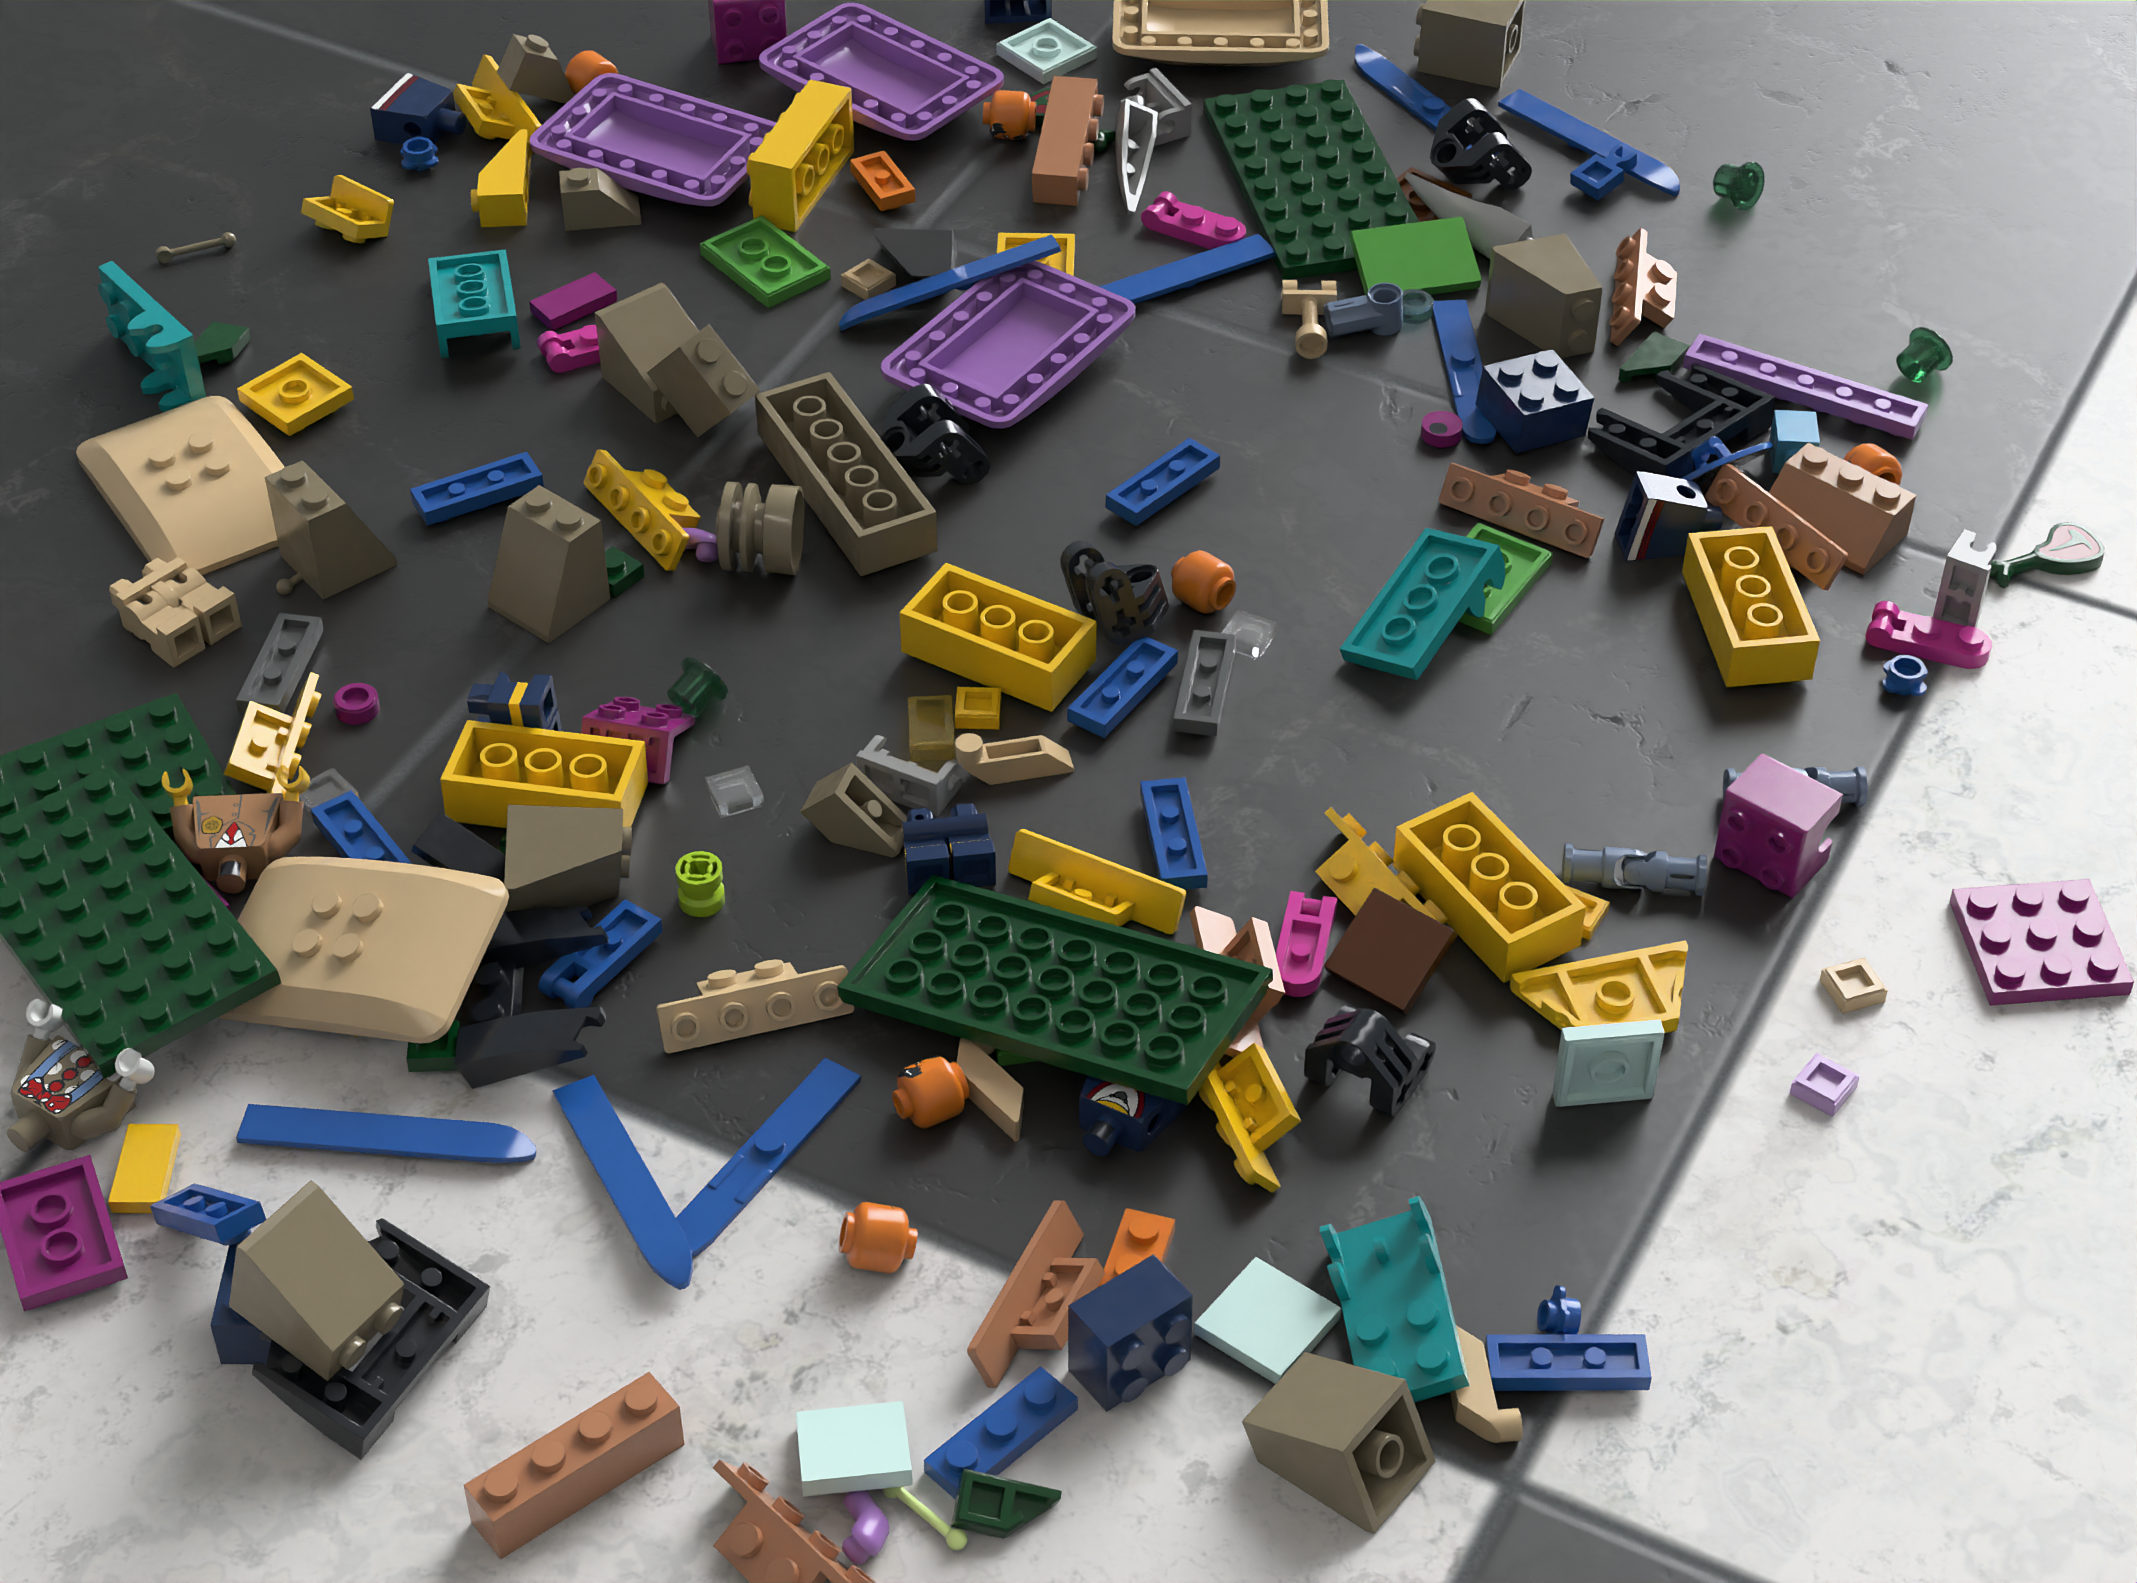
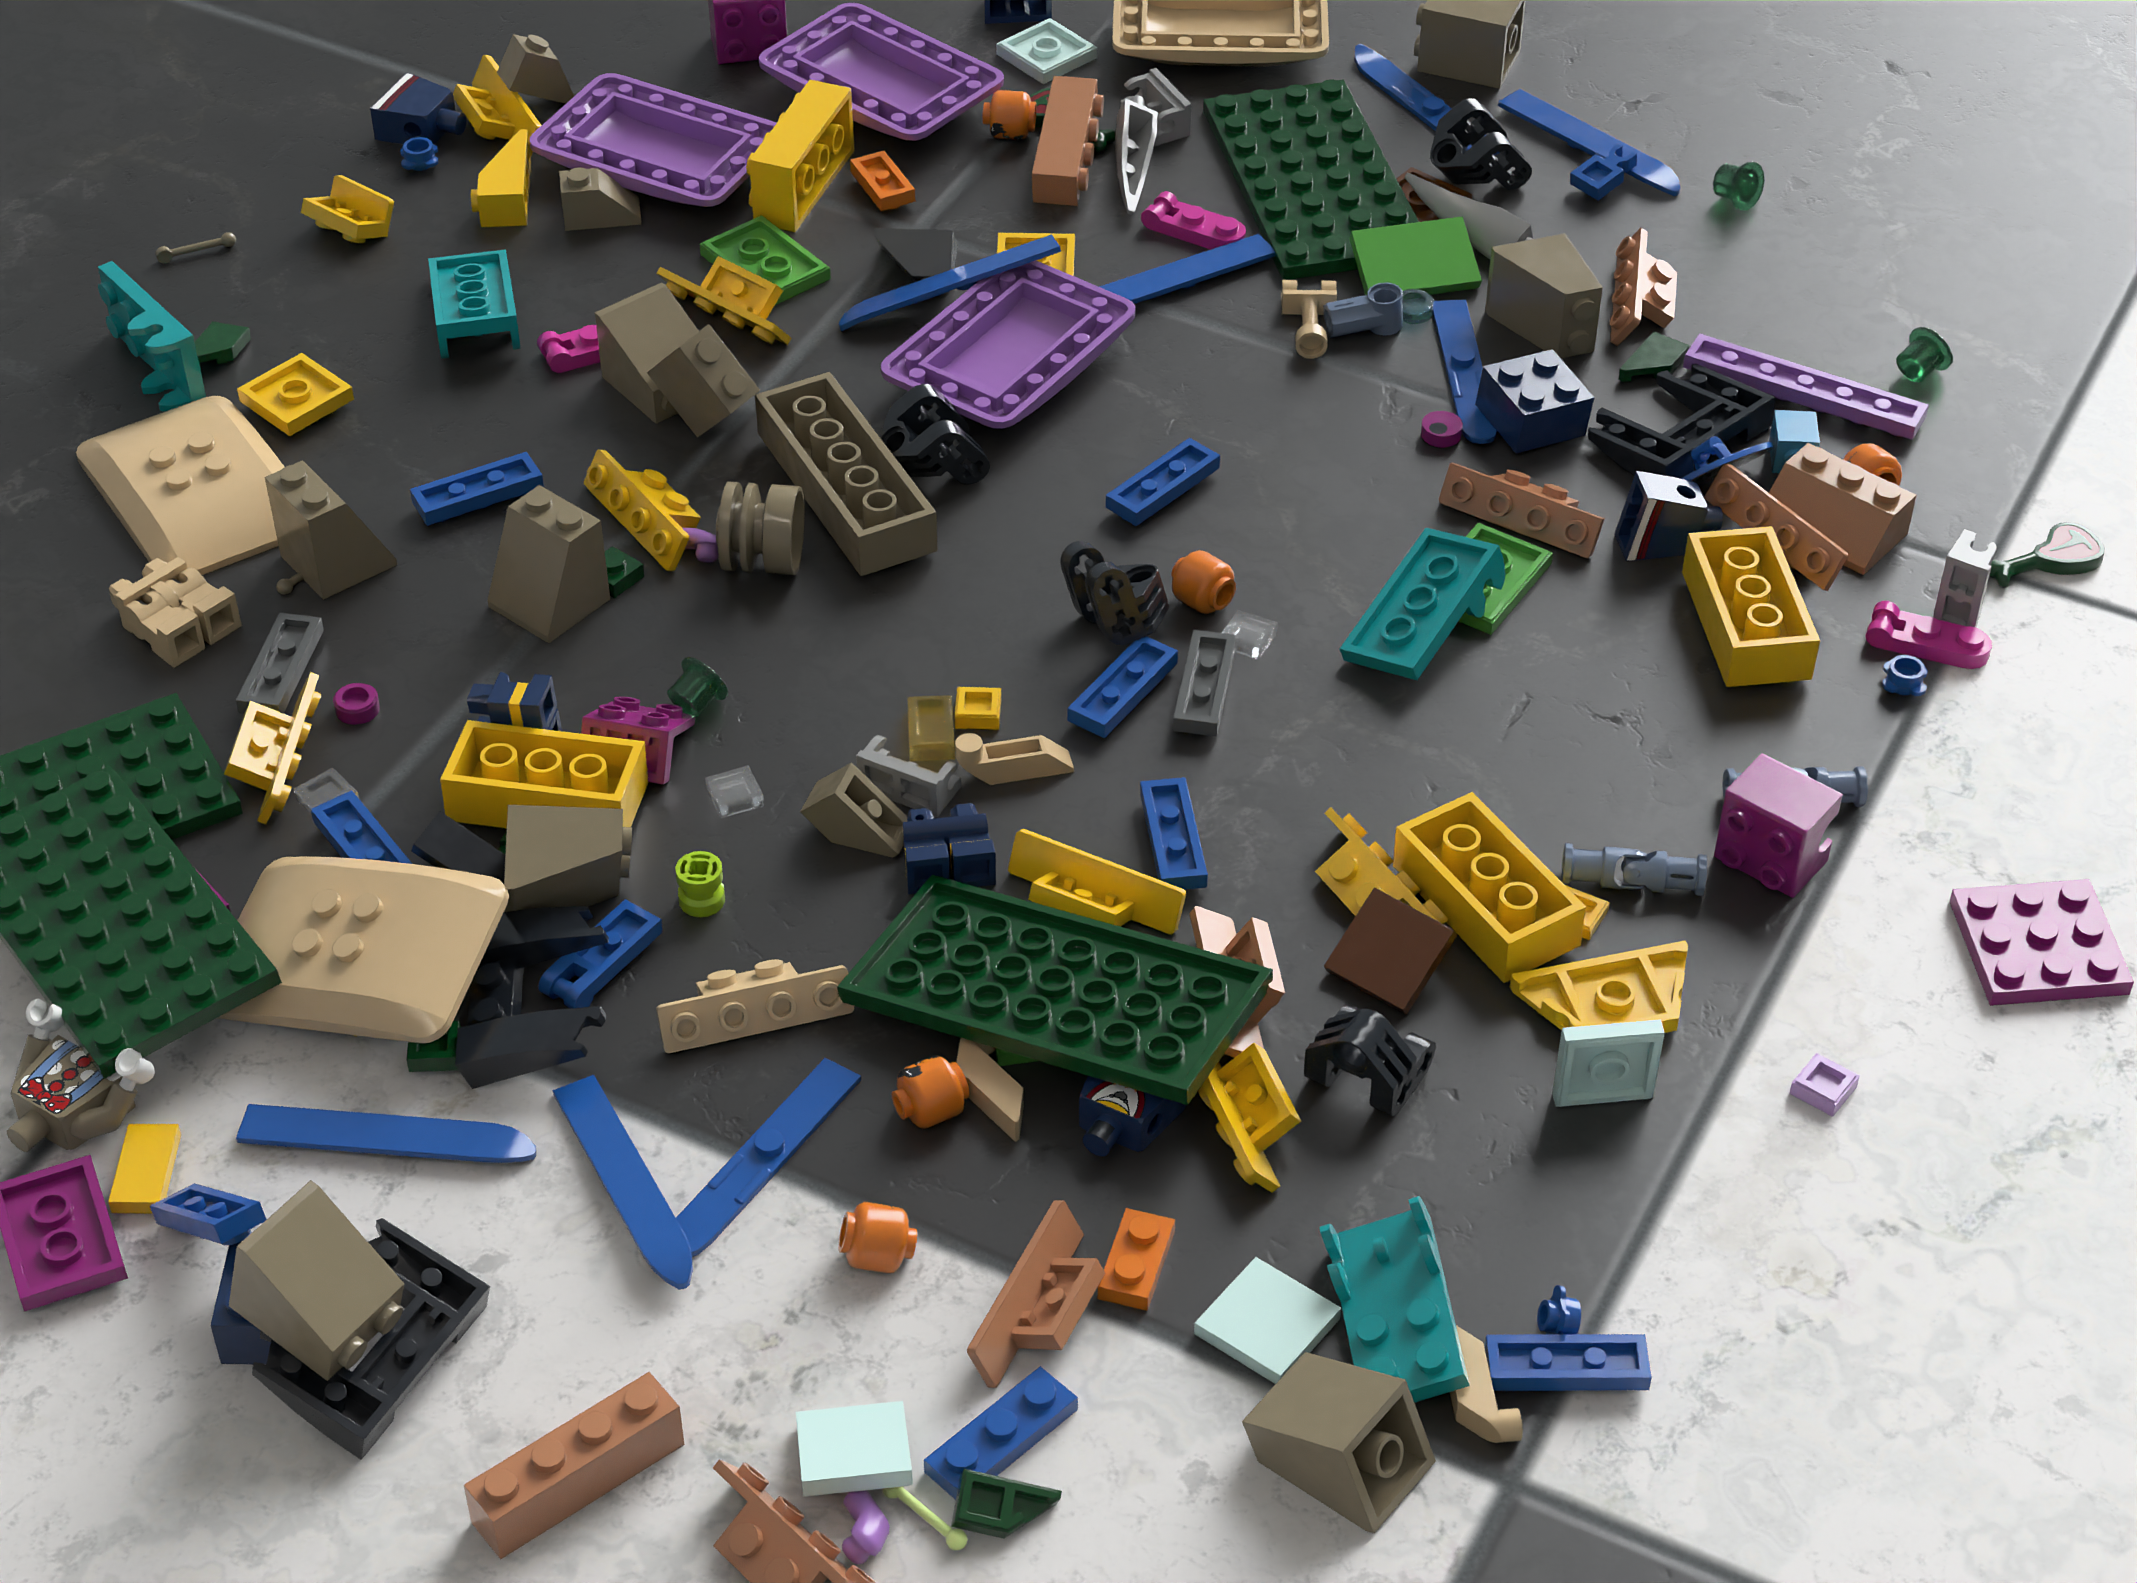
(237, 833): medium nougat torso -> none
(573, 301): magenta tile -> none
(586, 67): orange head -> none
(736, 293): none -> yellow bracket
(868, 279): tan tile -> none
(998, 636): yellow brick -> none
(1130, 1333): dark blue brick -> none
(1304, 942): dark pink plate -> none
(1853, 985): tan tile -> none

